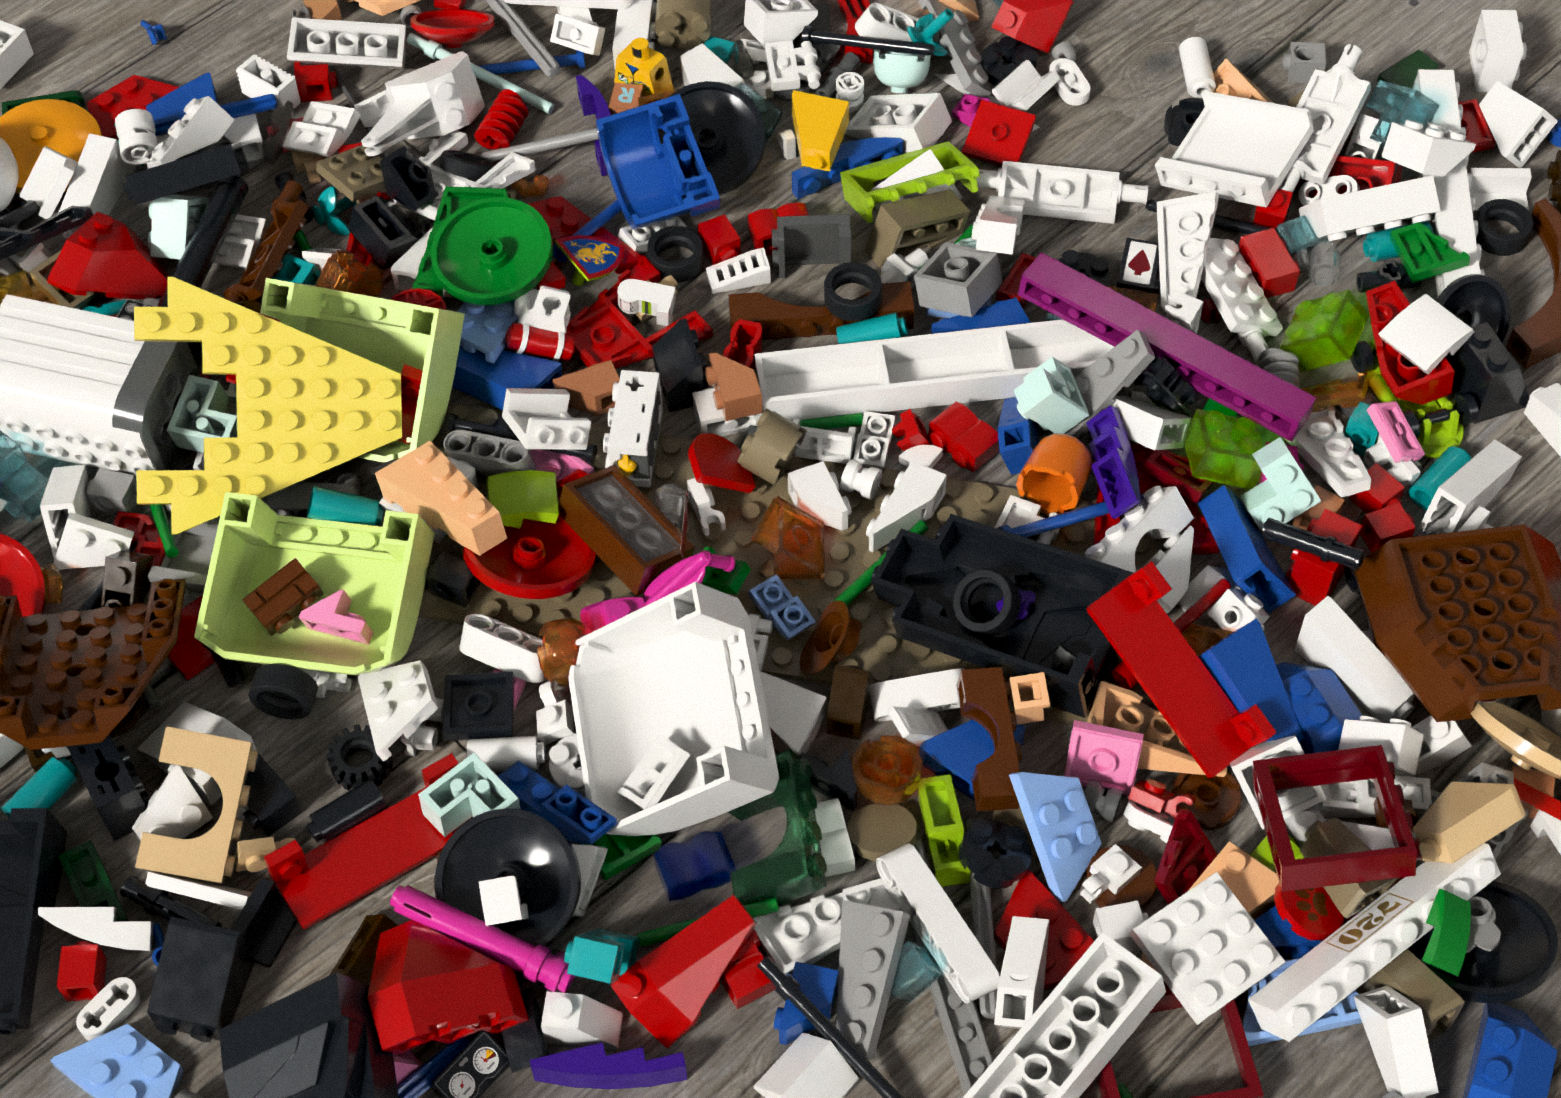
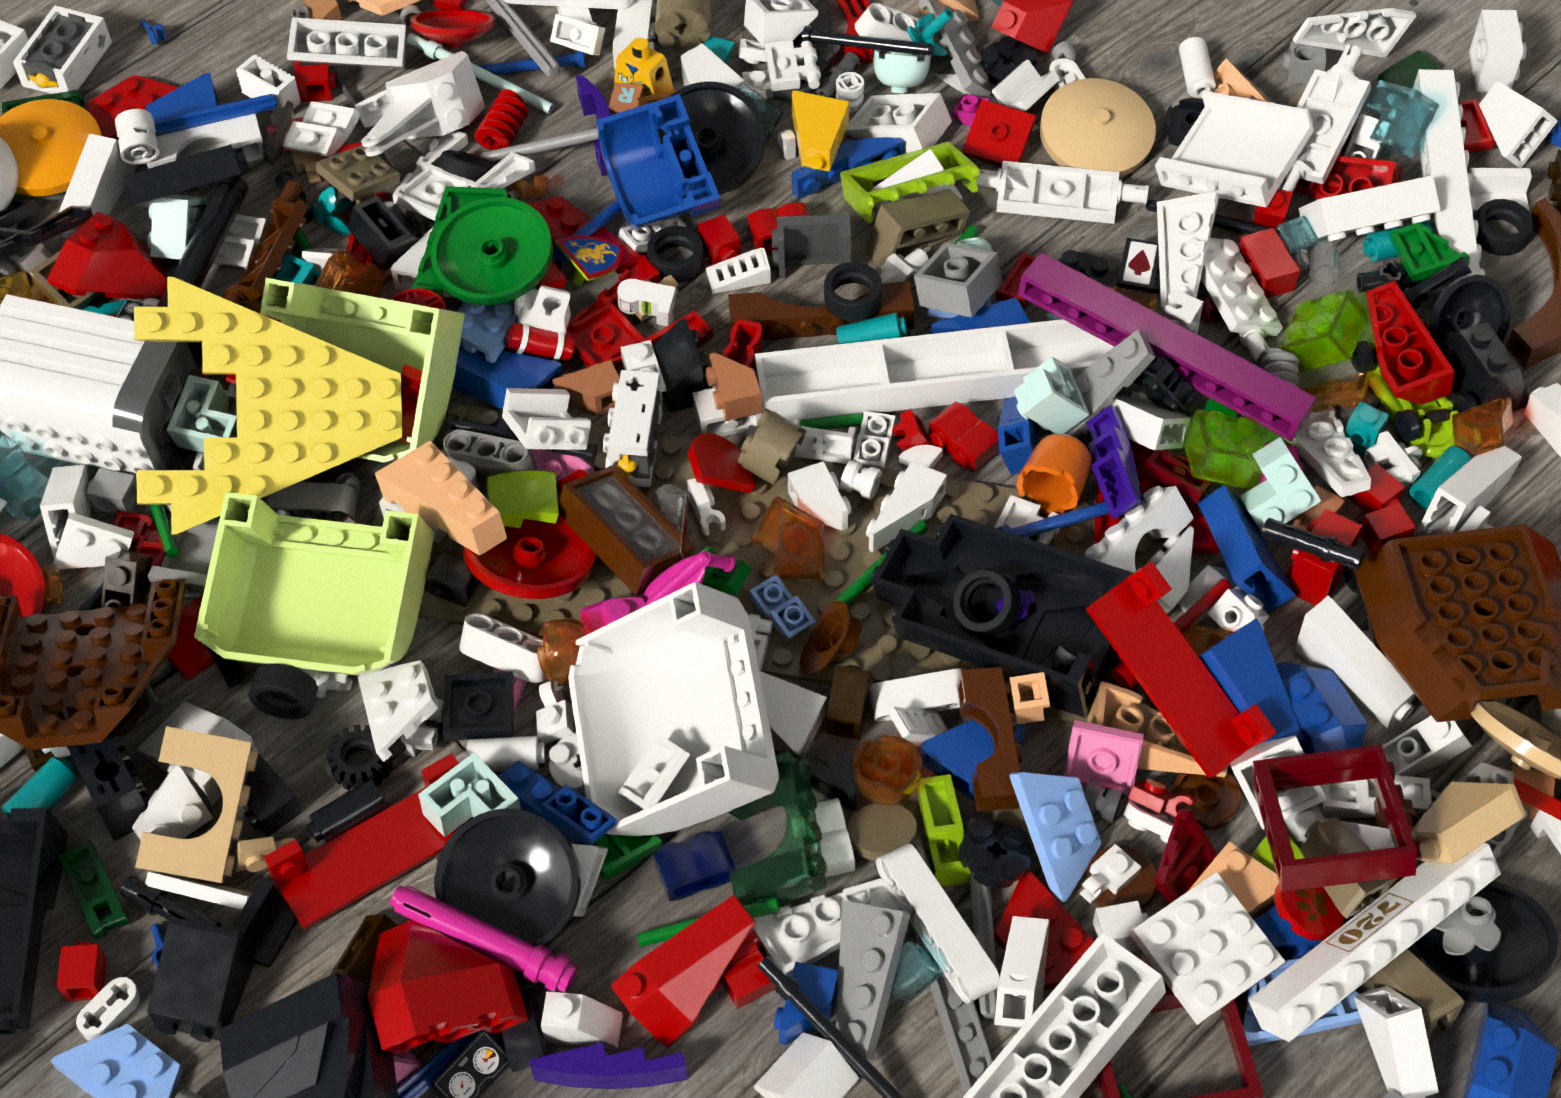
(48, 180): white panel -> none
(62, 51): none -> piece
(100, 926): white slope -> none
(200, 127): white slope -> none
(283, 597): reddish brown brick -> none
(332, 618): bright pink slope -> none
(343, 507): teal brick -> none
(407, 179): black slope -> none
(501, 900): white panel -> none
(601, 955): teal arch -> none
(641, 358): none -> white slope
(743, 62): clear smoke slope -> none
(998, 224): white arch -> none
(1097, 126): none -> tan dish
(1328, 189): white plate -> none
(1371, 30): none -> white wedge
(1395, 431): bright pink tile -> none
(1397, 738): white brick -> none
(1426, 147): white slope -> none
(1426, 333): white slope -> none
(1436, 282): none -> black pin
(1451, 933): green slope -> none
(1483, 426): none -> clear orange slope

